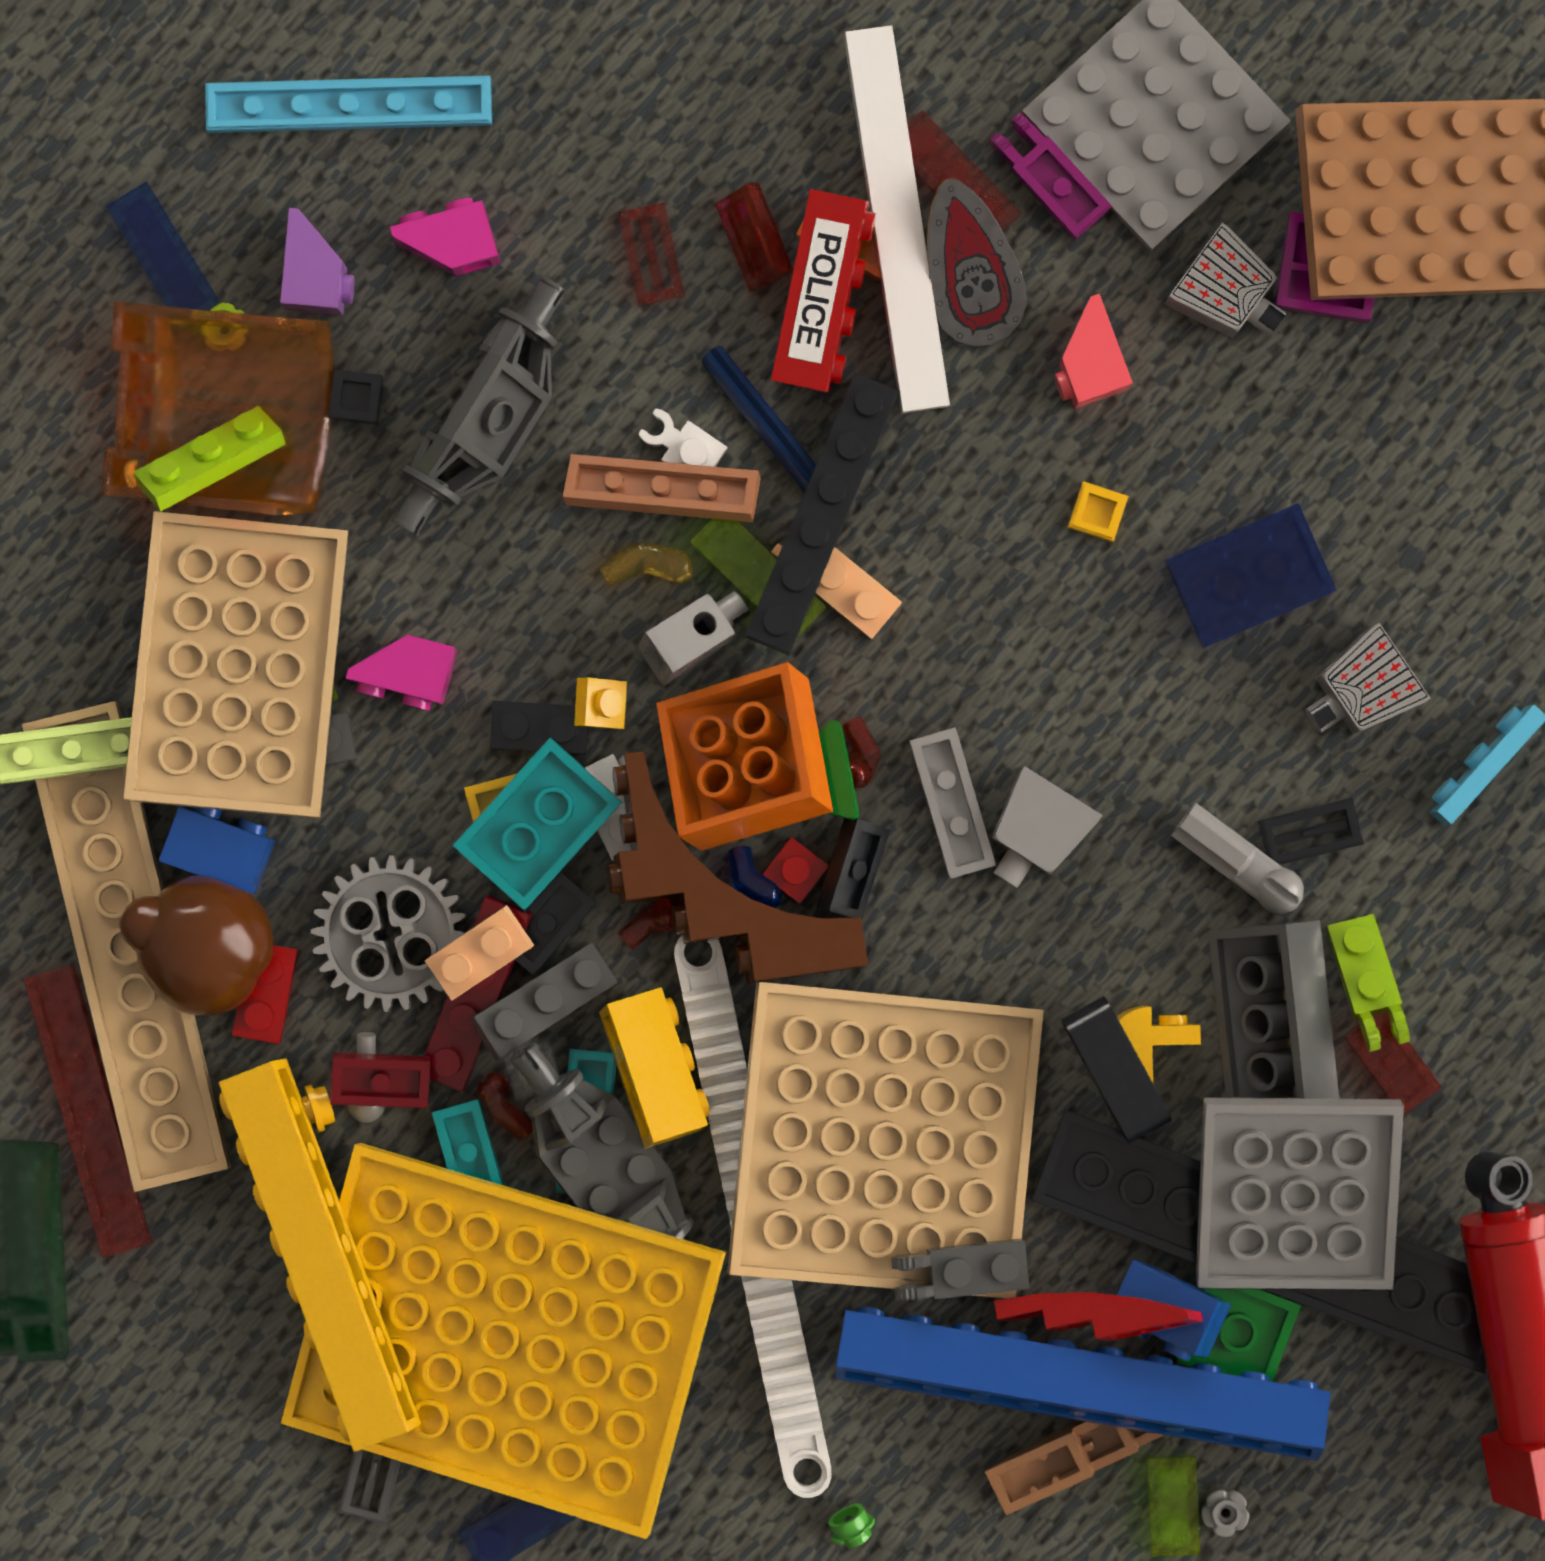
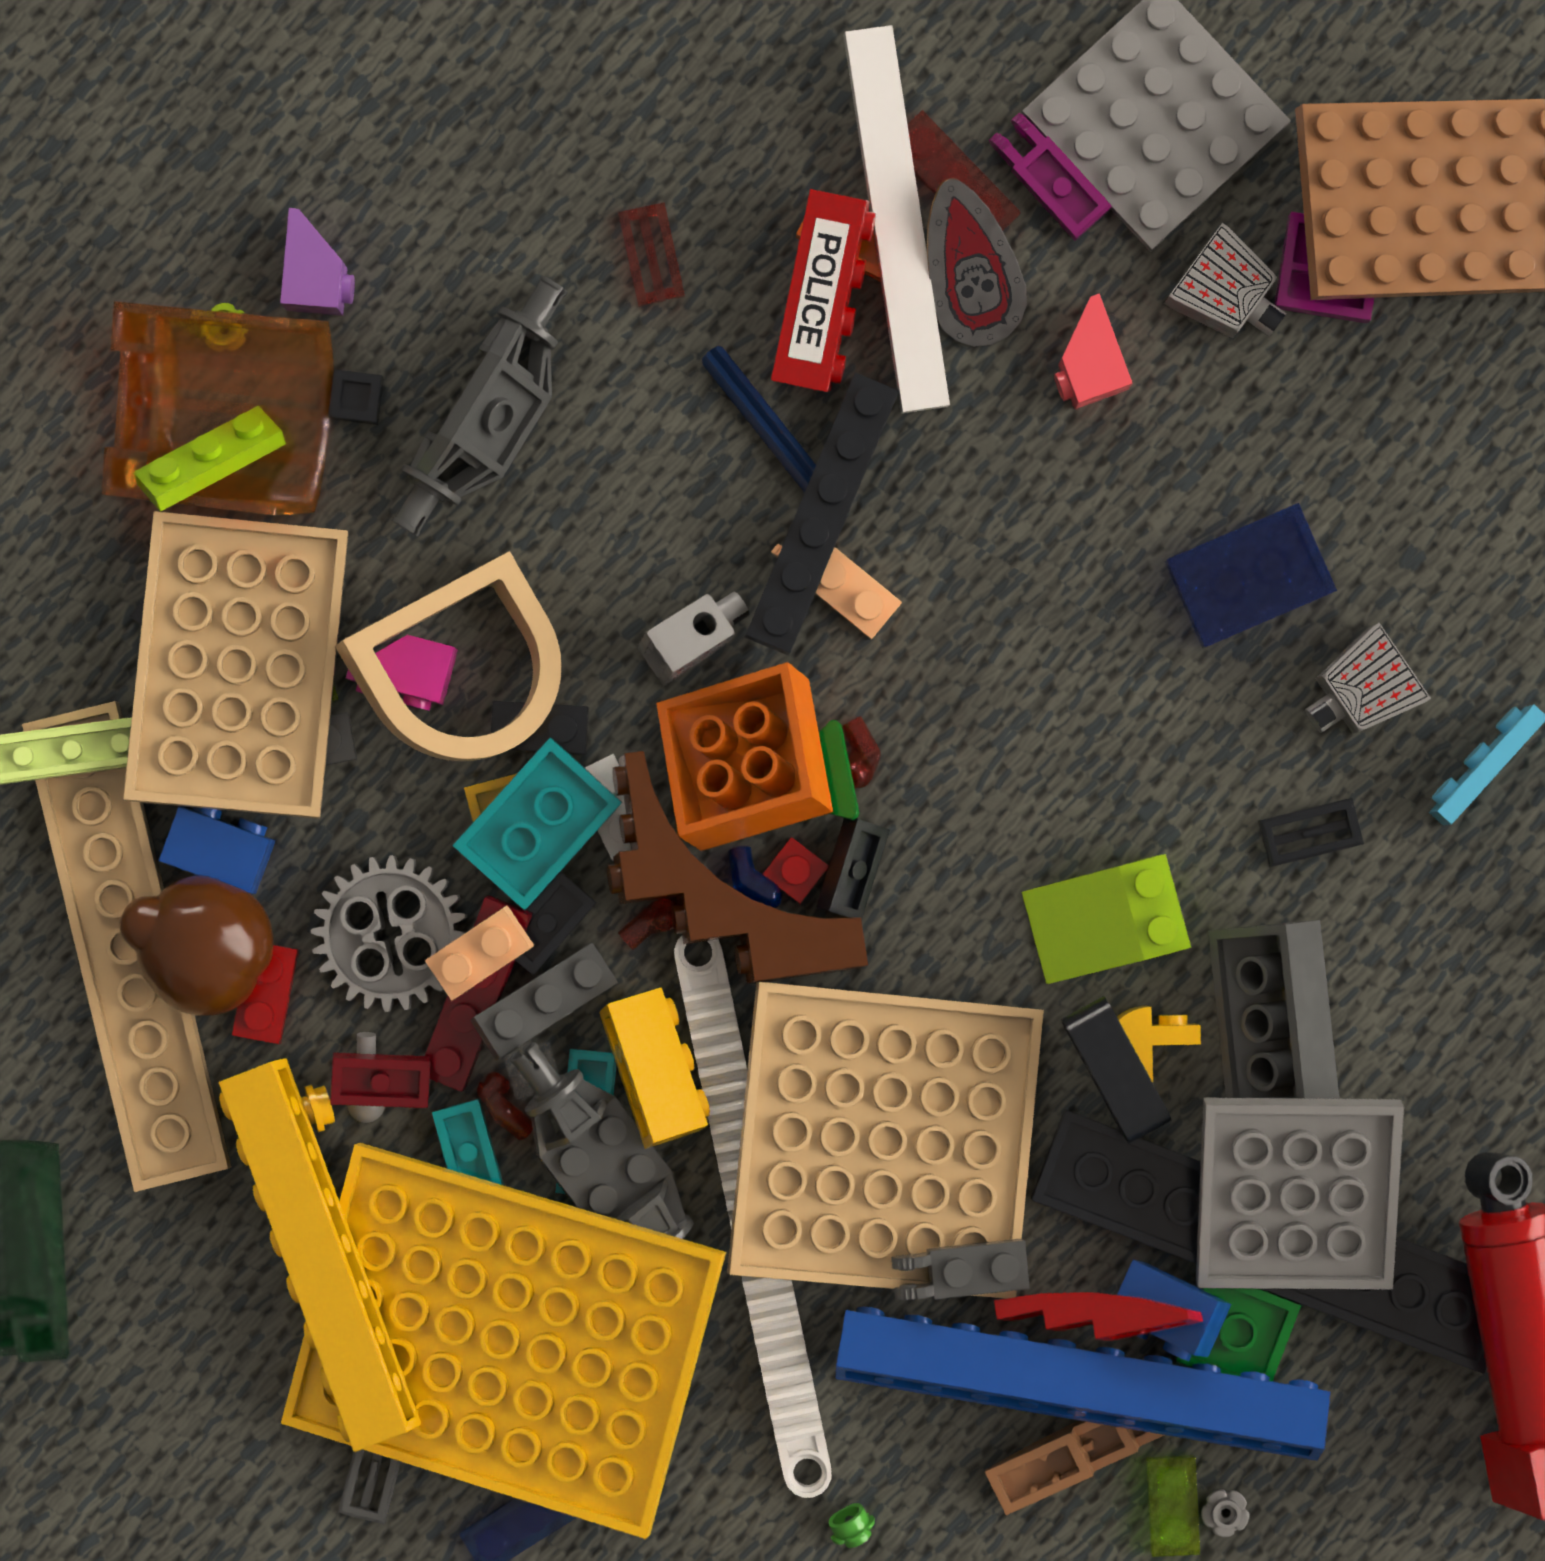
(87, 1110): clear red plate -> none
(162, 250): clear blue tile -> none
(348, 104): medium azure tile -> none
(452, 239): dark pink slope -> none
(530, 618): none -> tan window
(600, 703): yellow plate -> none
(648, 559): clear yellow arm -> none
(661, 488): nougat plate -> none
(685, 446): white plate -> none
(743, 561): clear neon green plate -> none
(754, 237): clear red plate -> none
(952, 803): light grey plate -> none
(1039, 827): light grey torso -> none
(1097, 511): yellow tile -> none
(1106, 919): none -> lime slope
(1209, 838): light grey piece -> none
(1367, 978): lime hinge -> none
(1394, 1066): clear red plate -> none

